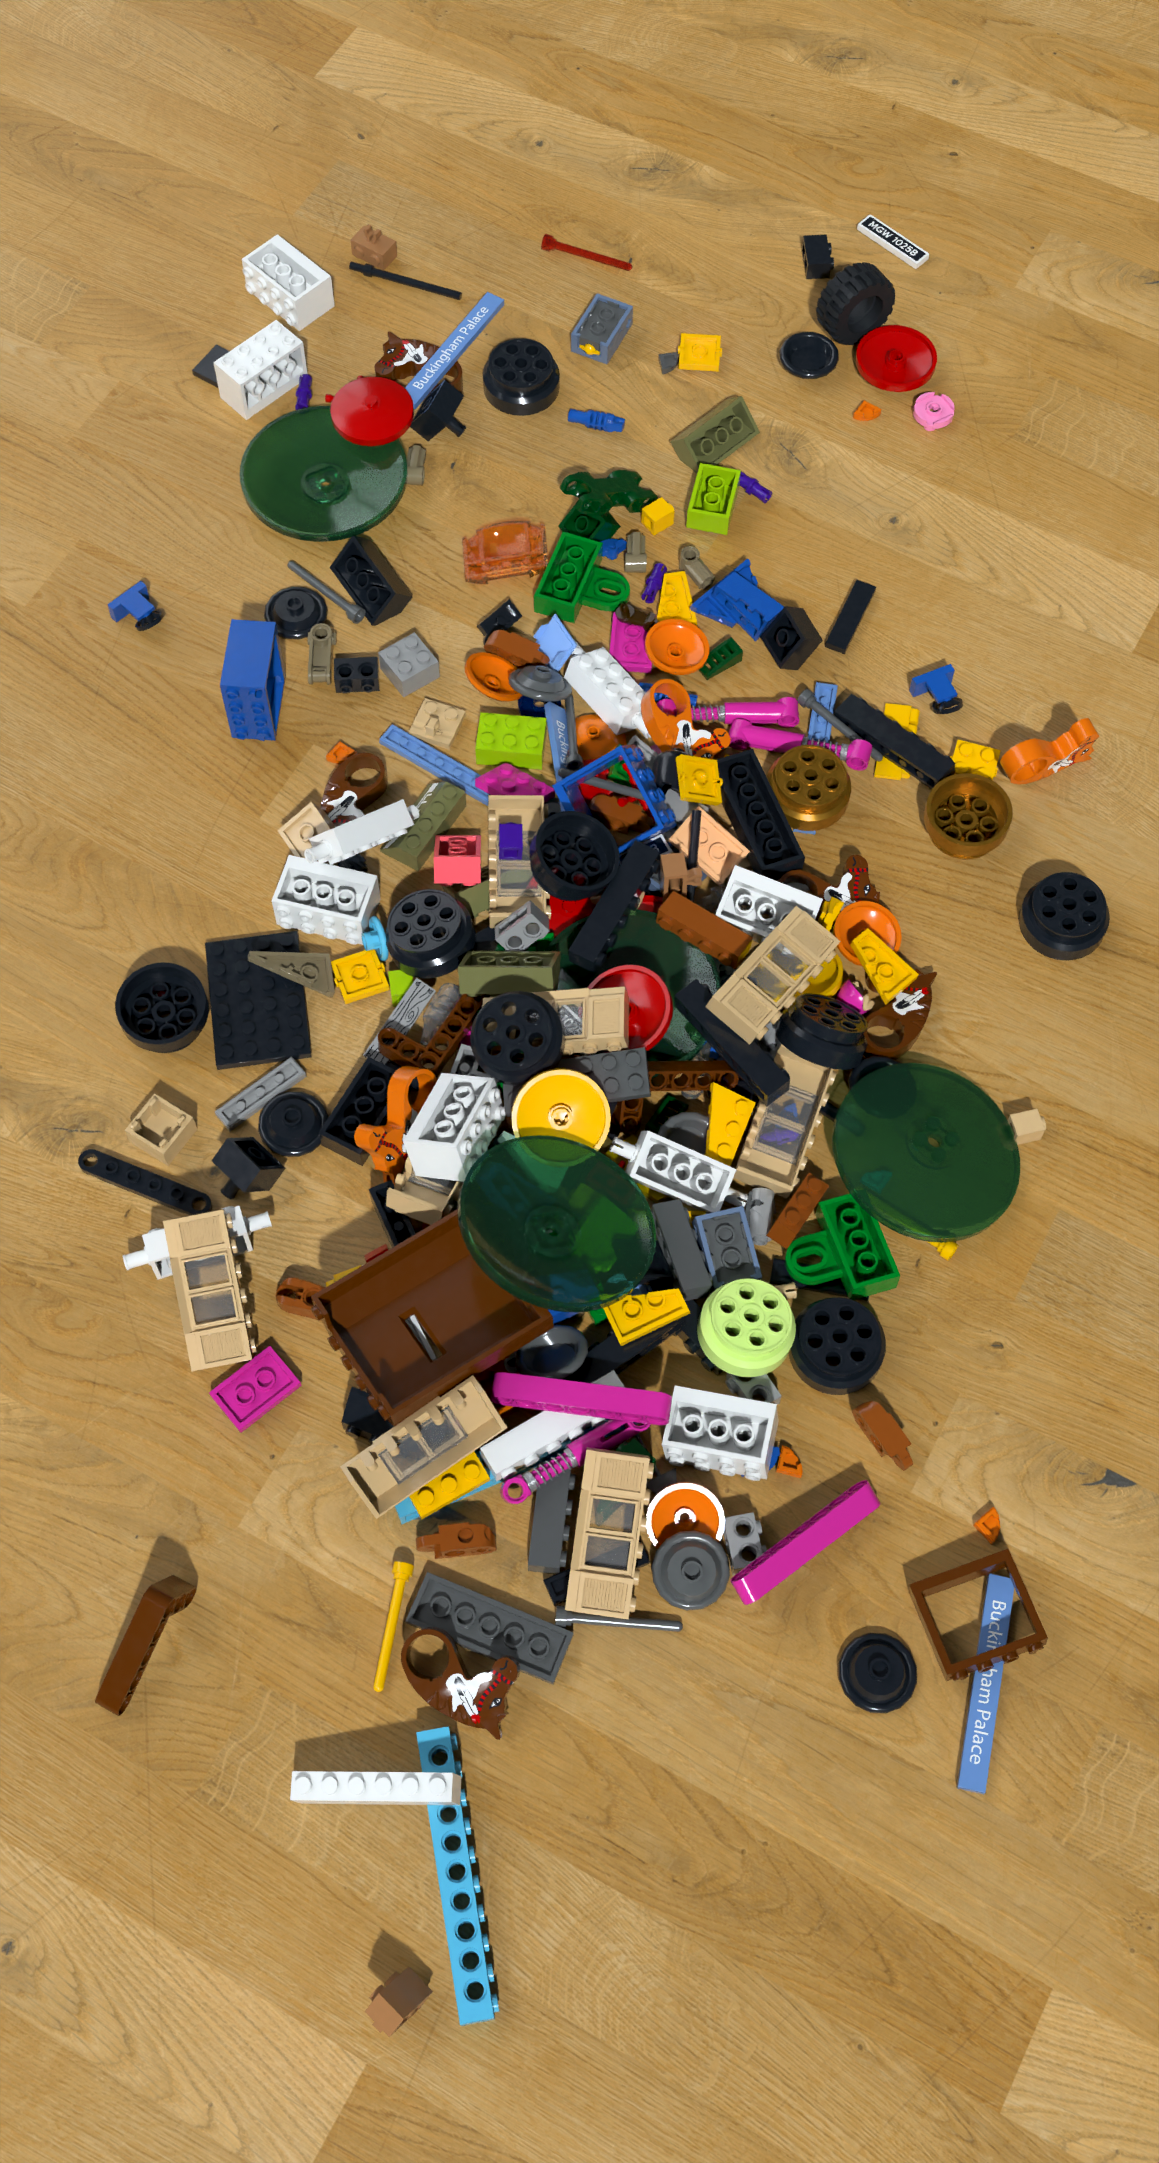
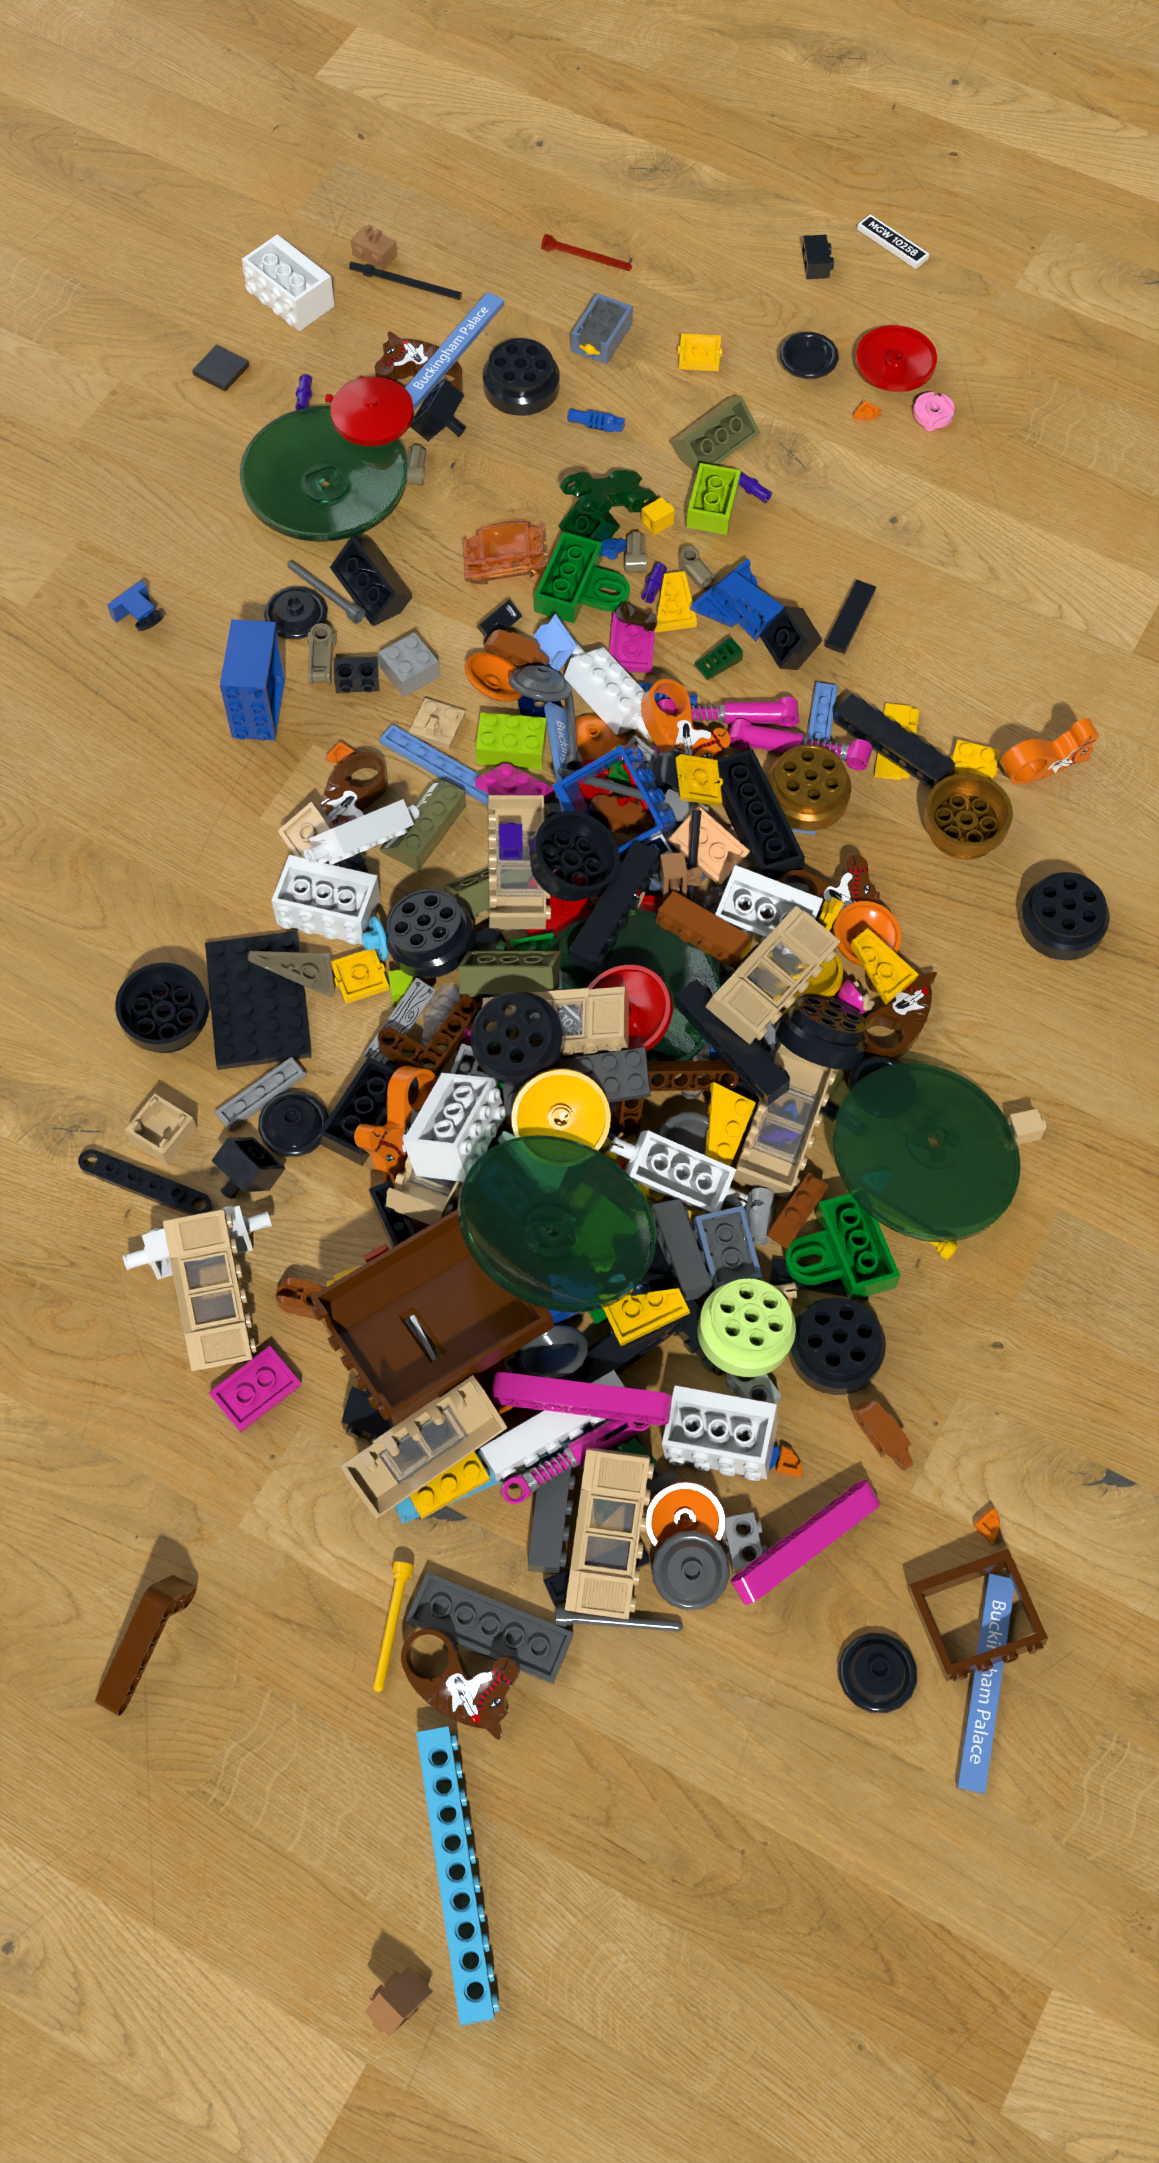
(260, 369): white brick -> none
(375, 1788): white brick -> none
(457, 859): coral brick -> none
(458, 1540): dark orange piece -> none
(519, 925): light grey brick -> none
(653, 1125): dark green slope -> none
(668, 362): dark grey tile -> none
(679, 639): orange dish -> none
(808, 699): dark grey piece -> none
(855, 303): black tyre -> none
(940, 686): blue piece -> none

